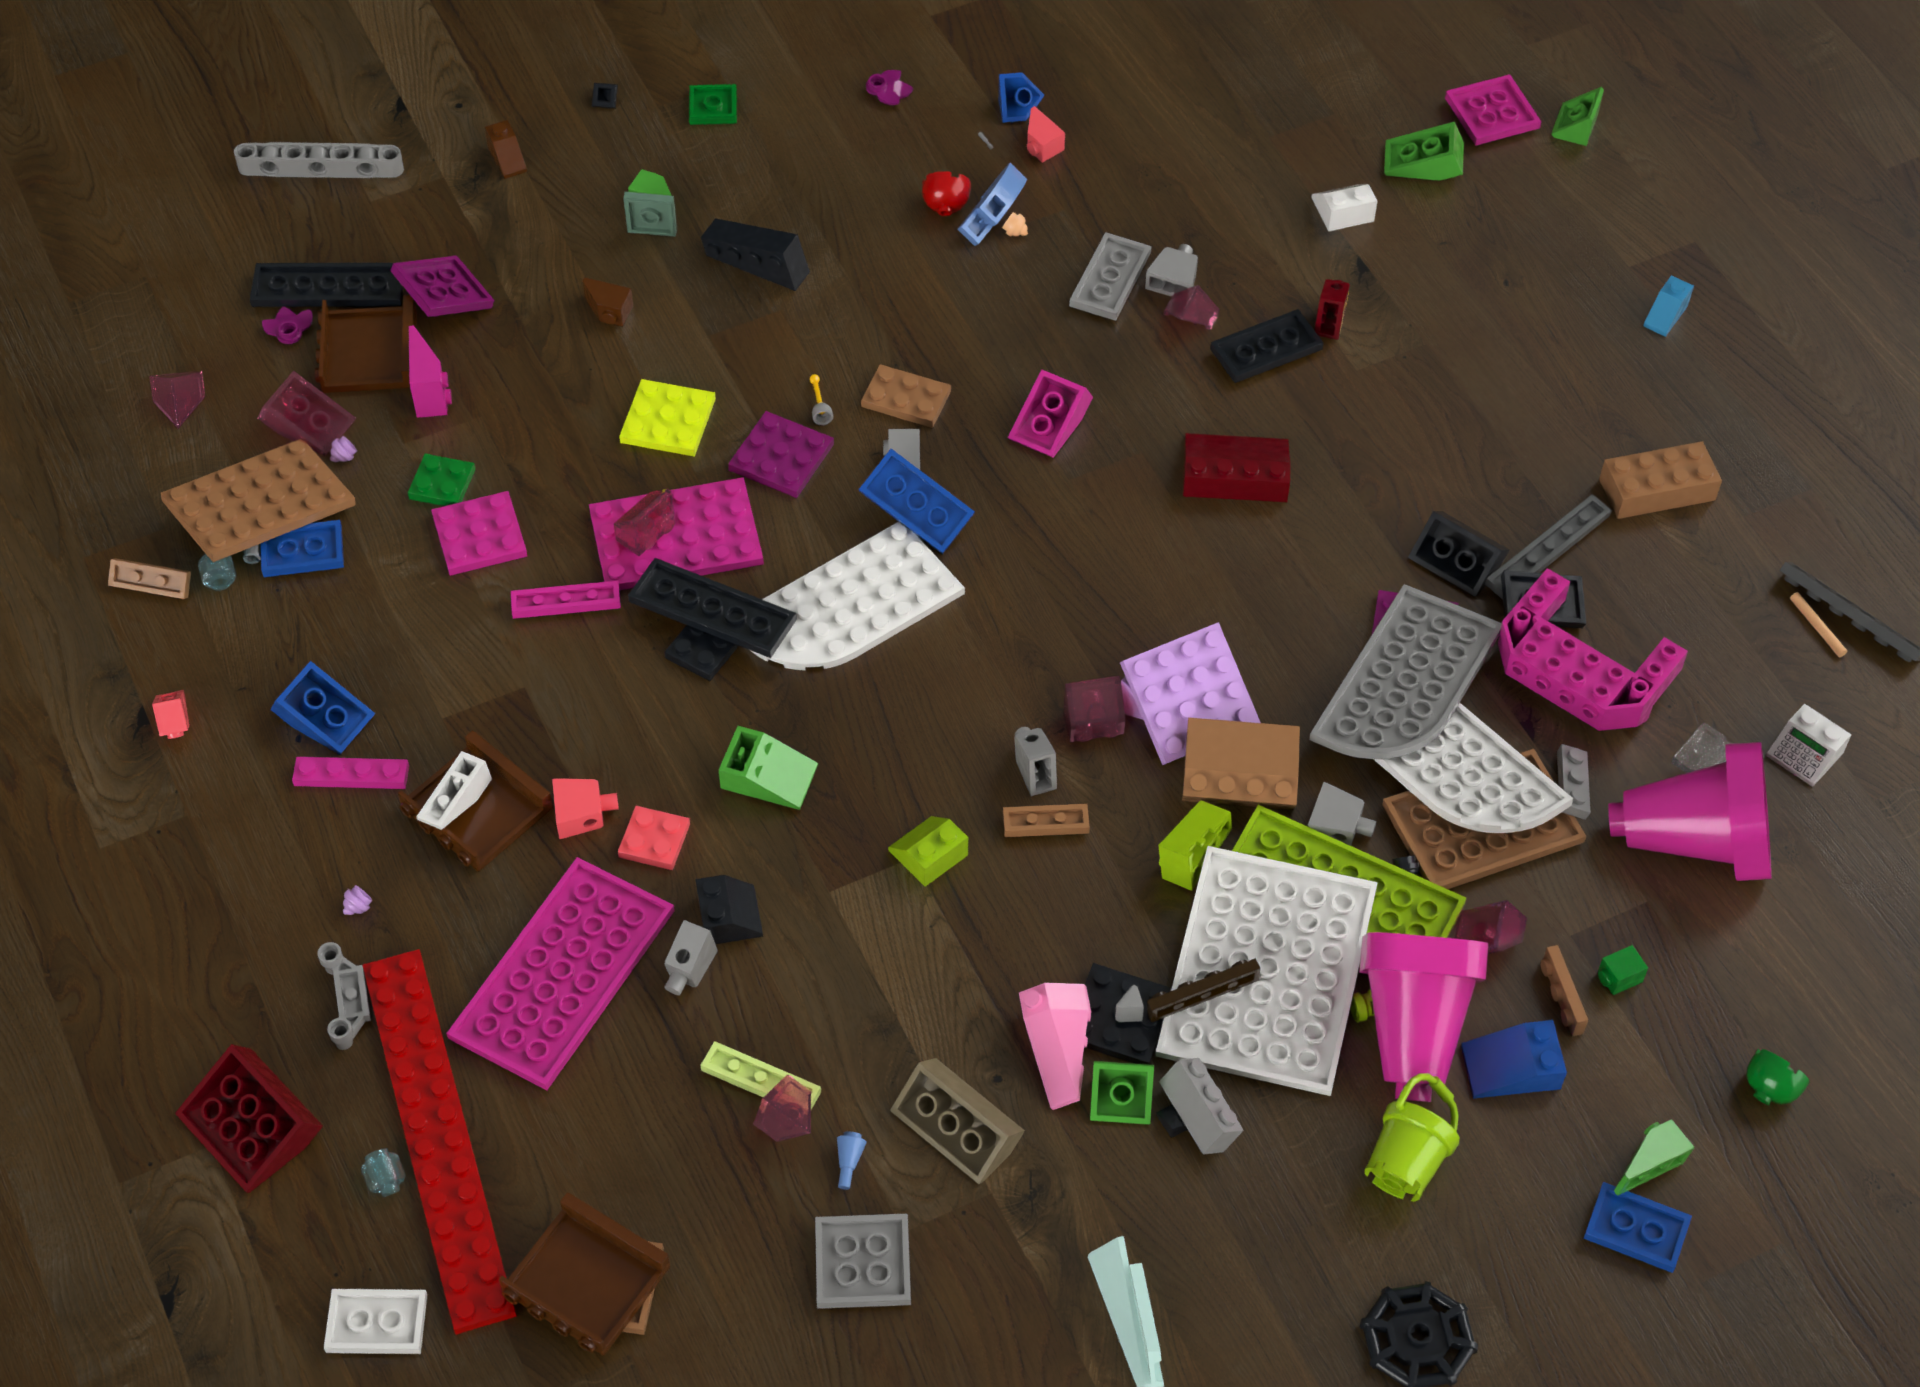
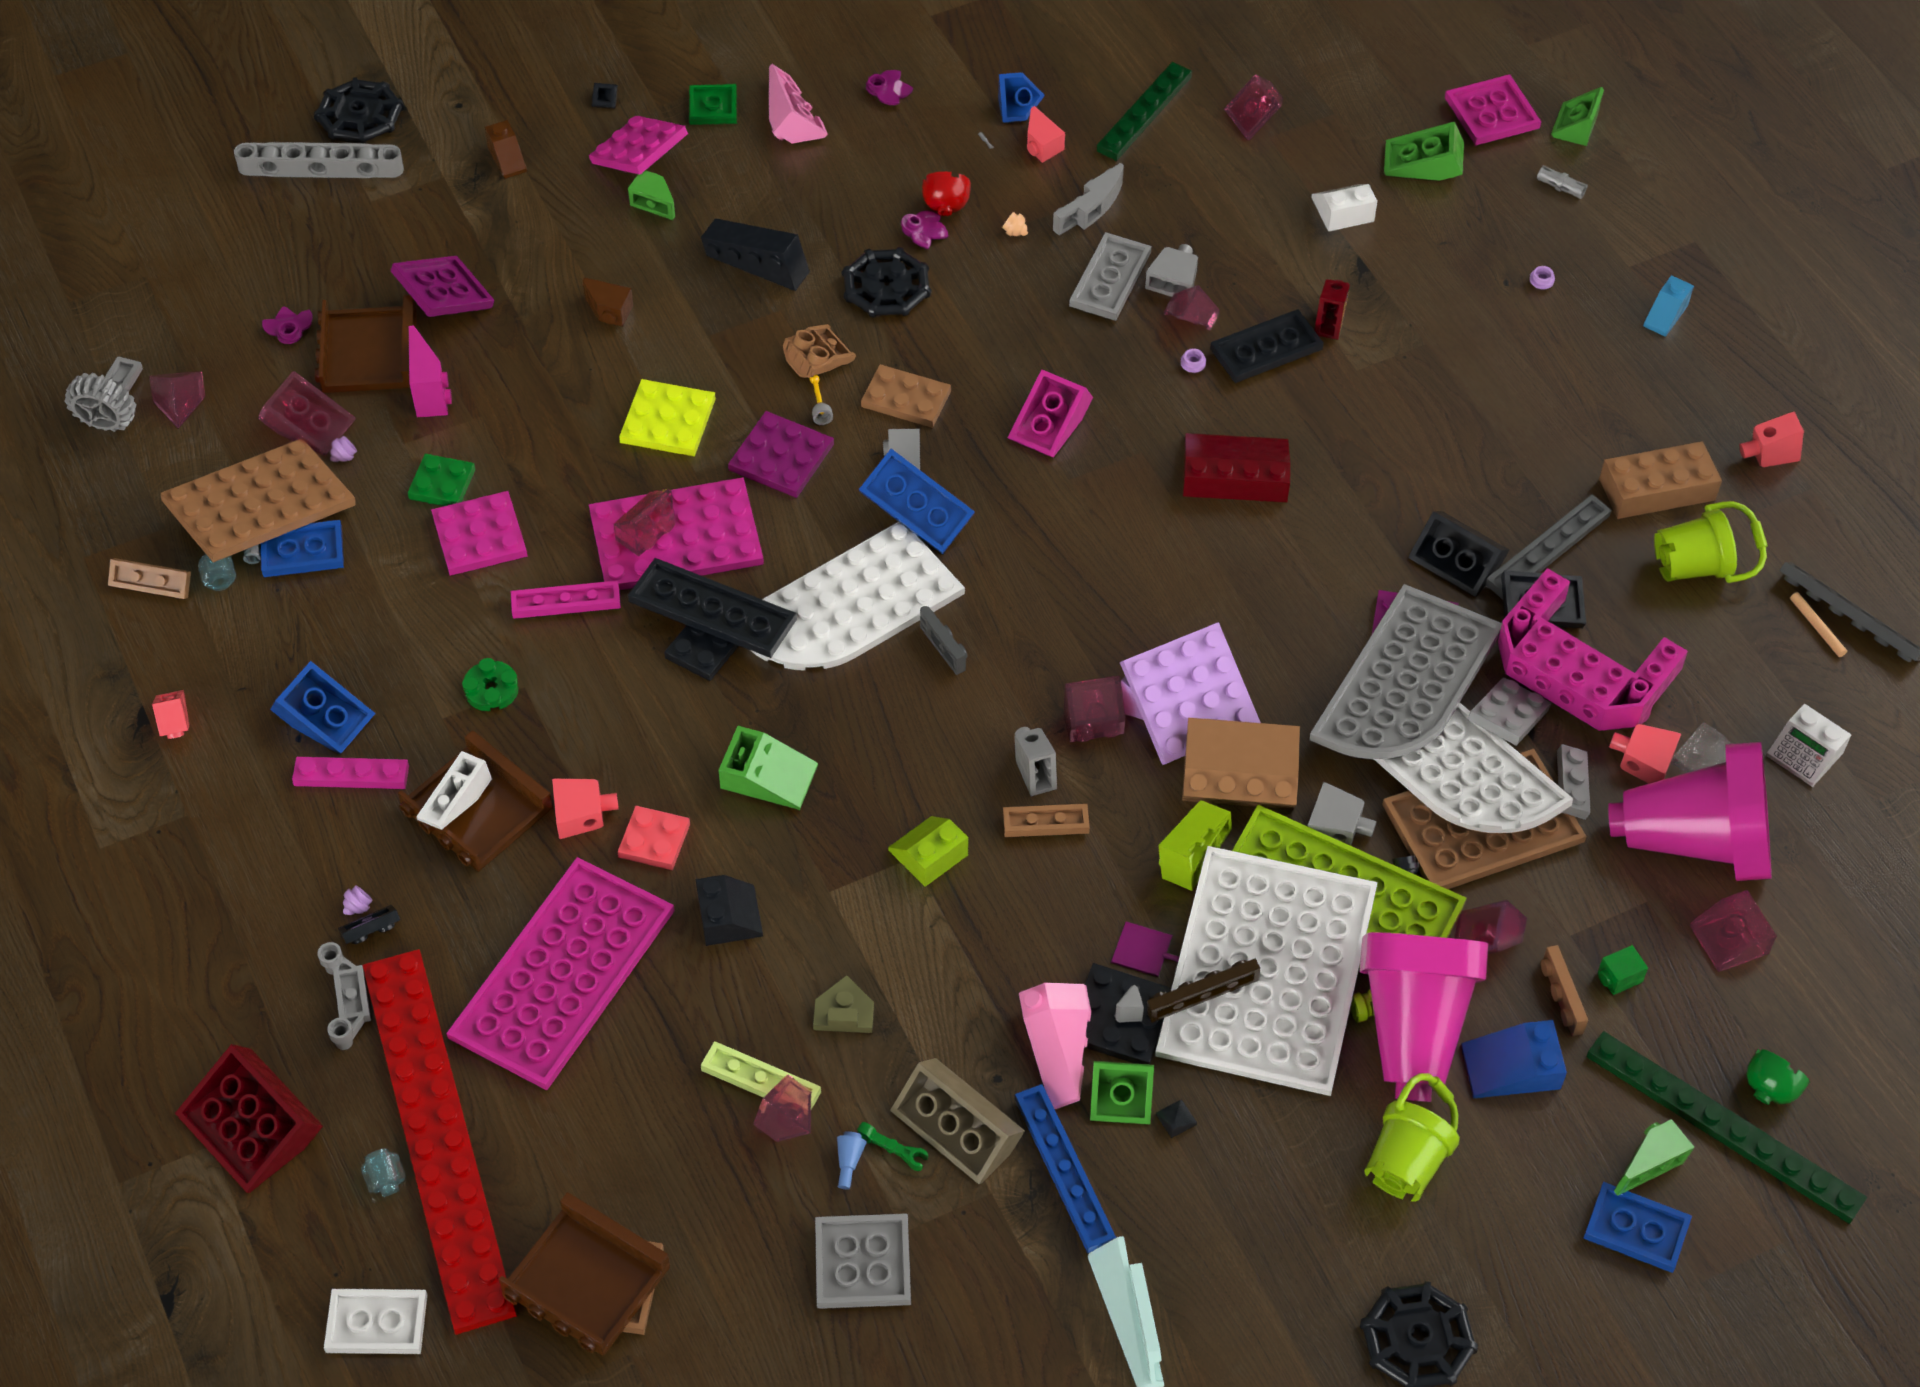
(100, 402): none -> light grey gear
(124, 372): none -> light grey plate
(335, 282): black plate -> none
(345, 110): none -> black plate
(359, 929): none -> black plate
(487, 672): none -> green plate
(638, 144): none -> dark pink plate
(650, 214): sand green tile -> none
(689, 957): light grey torso -> none
(789, 111): none -> bright pink wedge
(816, 351): none -> medium nougat slope
(844, 1009): none -> olive plate
(886, 299): none -> black plate
(907, 1153): none -> green piece
(923, 228): none -> magenta plate
(943, 640): none -> dark grey hinge
(993, 204): medium blue slope -> none
(1064, 1168): none -> blue plate
(1088, 208): none -> light grey slope
(1142, 949): none -> magenta piece
(1144, 111): none -> dark green plate
(1193, 361): none -> lavender plate
(1201, 1106): light grey brick -> none
(1254, 105): none -> clear pink slope
(1509, 711): none -> light grey plate
(1542, 277): none -> lavender plate
(1562, 182): none -> light grey pin
(1646, 752): none -> coral torso
(1706, 546): none -> lime piece
(1727, 1127): none -> dark green plate
(1734, 931): none -> clear pink slope
(1775, 441): none -> coral torso

